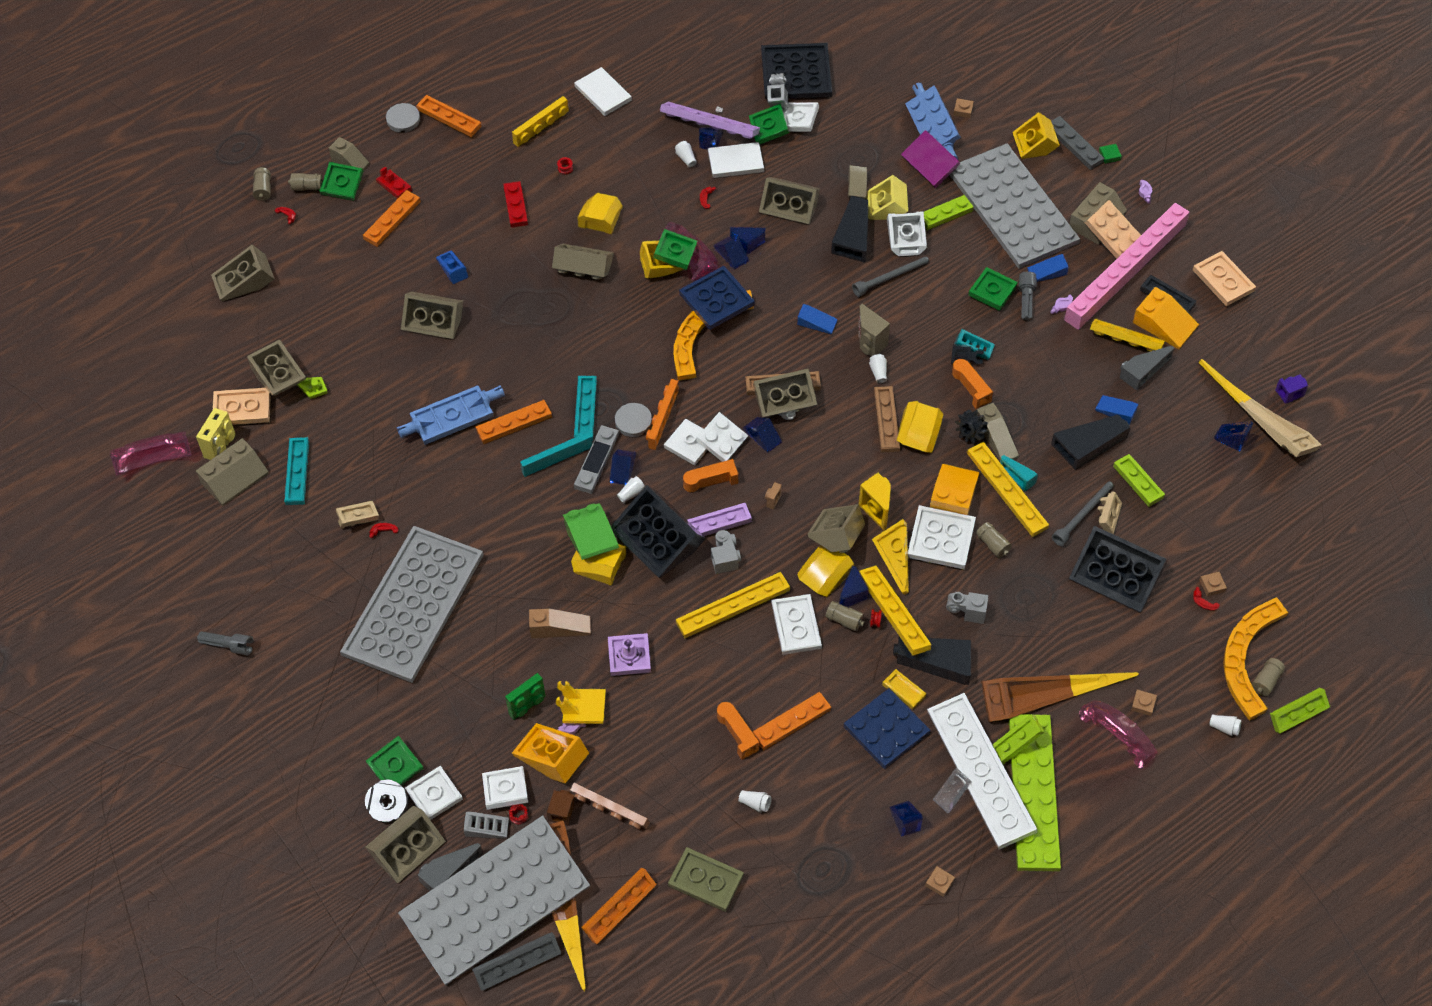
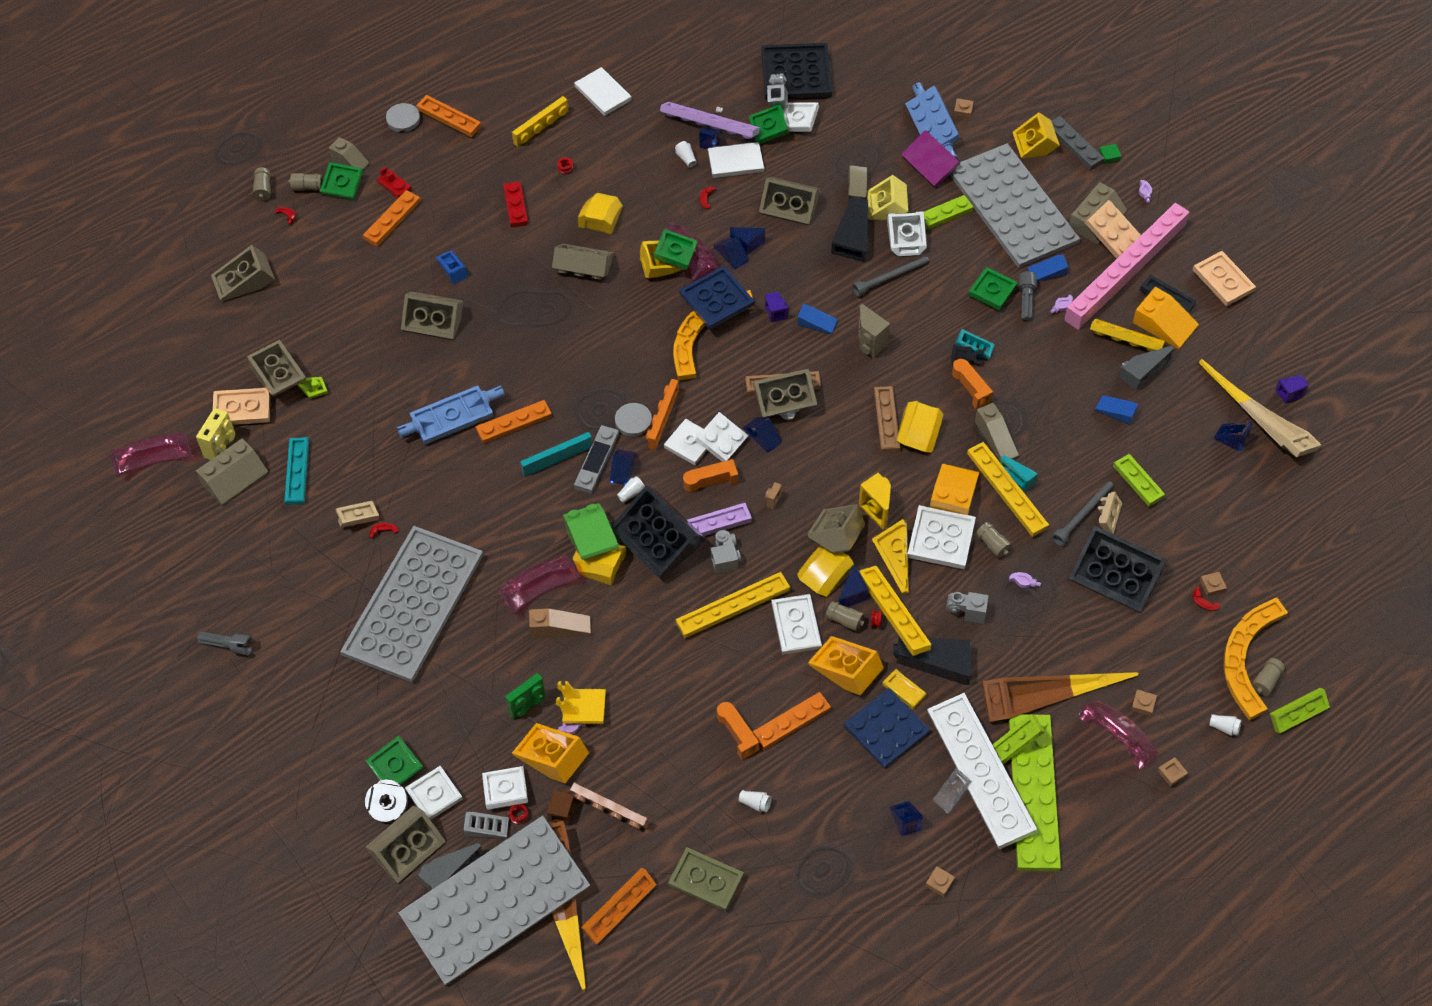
(516, 961): dark grey plate -> none
(537, 580): none -> clear pink windscreen
(585, 405): teal tile -> none
(628, 647): lavender plate -> none
(776, 307): none -> dark purple brick
(847, 664): none -> light orange slope
(878, 365): white cone -> none
(971, 426): black gear -> none
(1023, 580): none -> lavender piece
(1089, 440): black slope -> none
(1172, 771): none -> medium nougat plate

